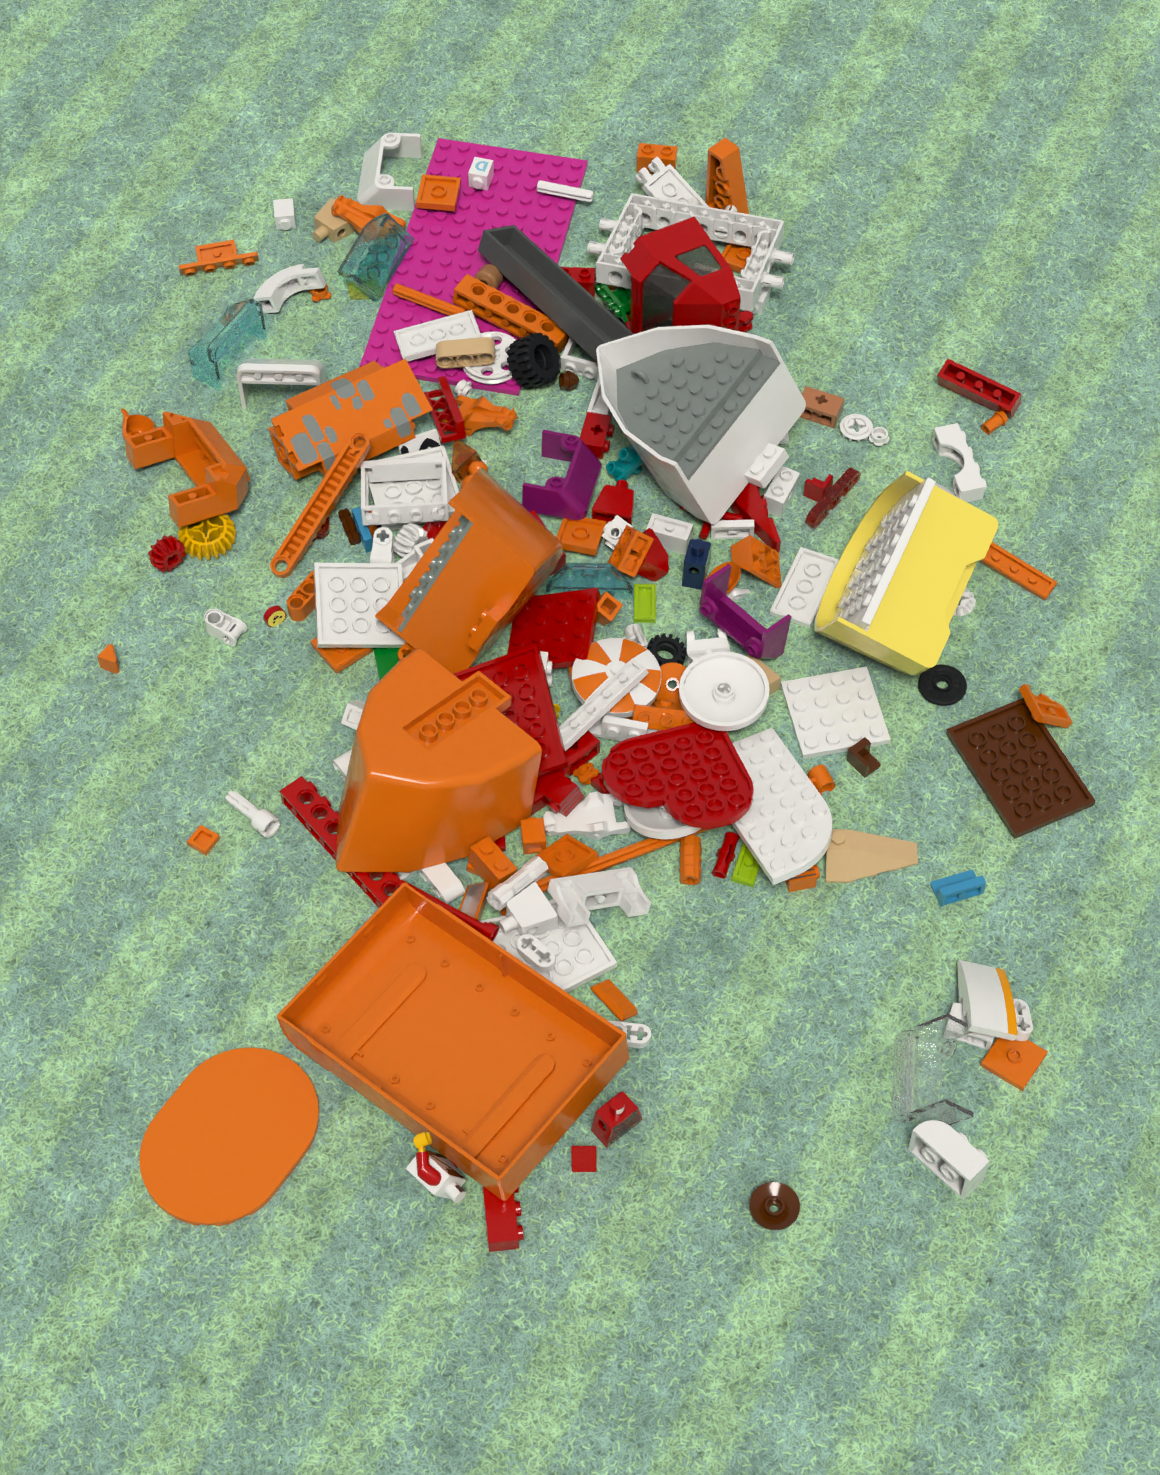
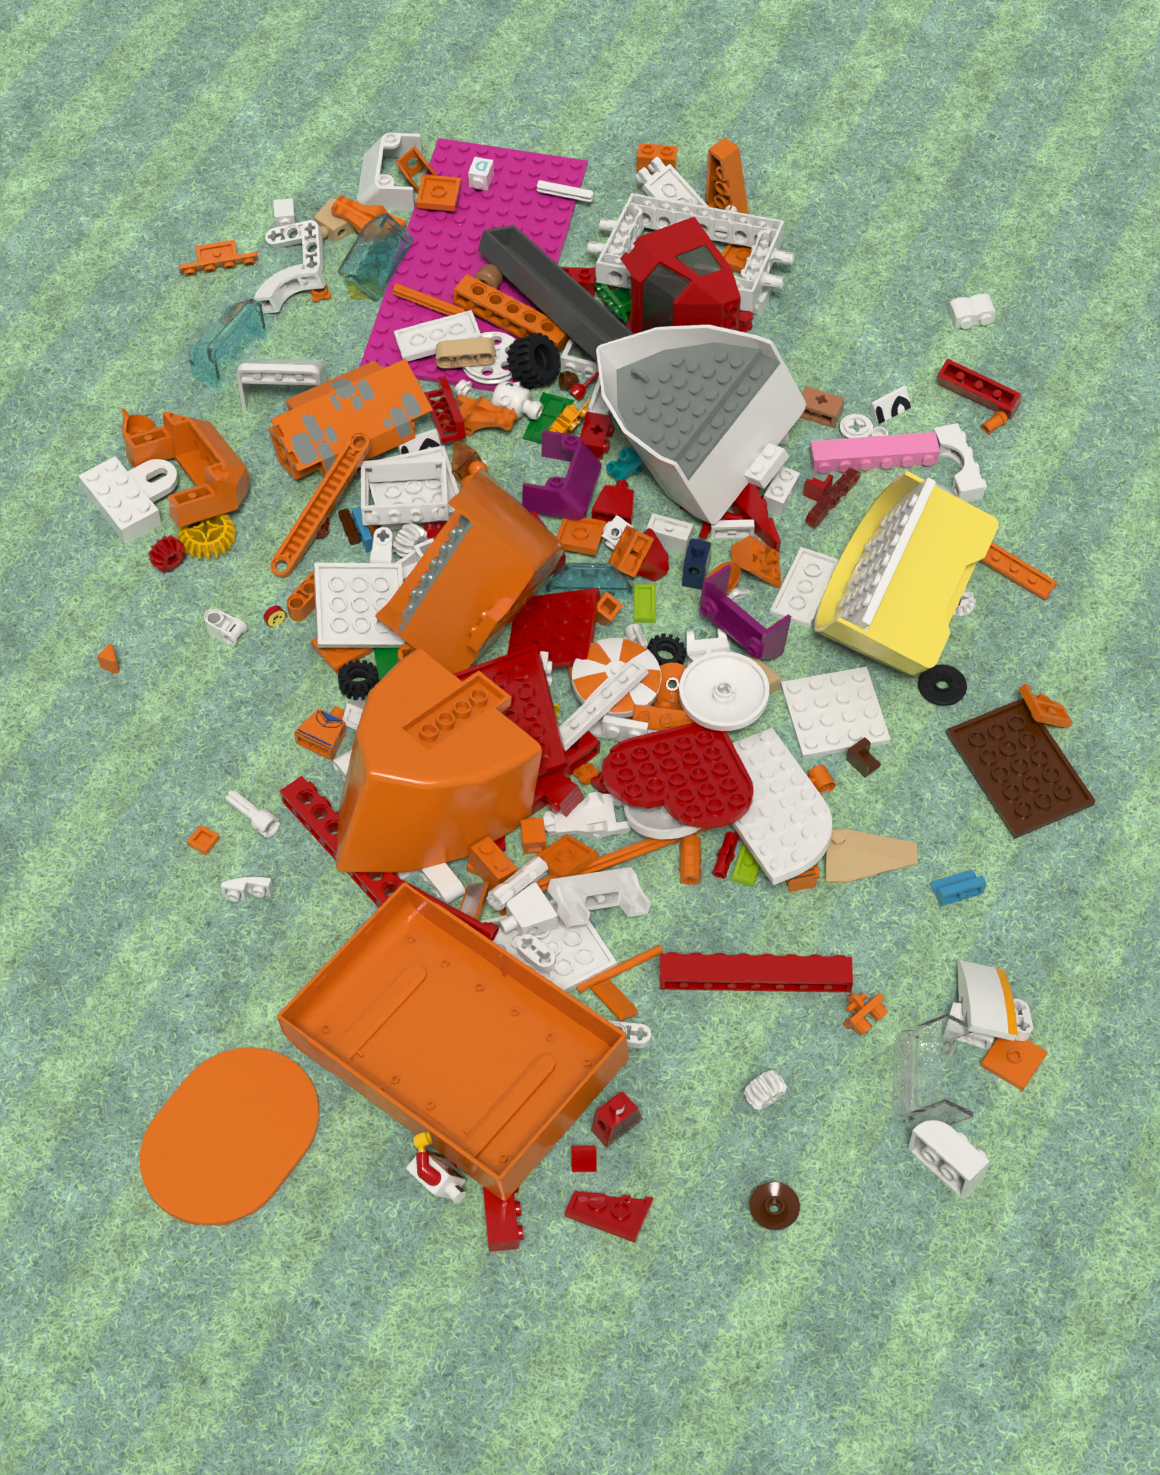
(127, 496): none -> white brick
(239, 888): none -> white slope
(302, 237): none -> white beam
(322, 732): none -> orange torso
(357, 670): none -> black tyre
(408, 171): none -> orange piece
(516, 397): none -> white piece
(552, 408): none -> green piece
(569, 419): none -> light orange hinge
(579, 390): none -> red hinge
(614, 1215): none -> red wing
(620, 968): none -> orange bar
(756, 972): none -> red brick
(765, 1090): none -> white gear
(873, 1007): none -> orange hips
(874, 452): none -> bright pink brick
(890, 405): none -> white slope
(972, 311): none -> white brick

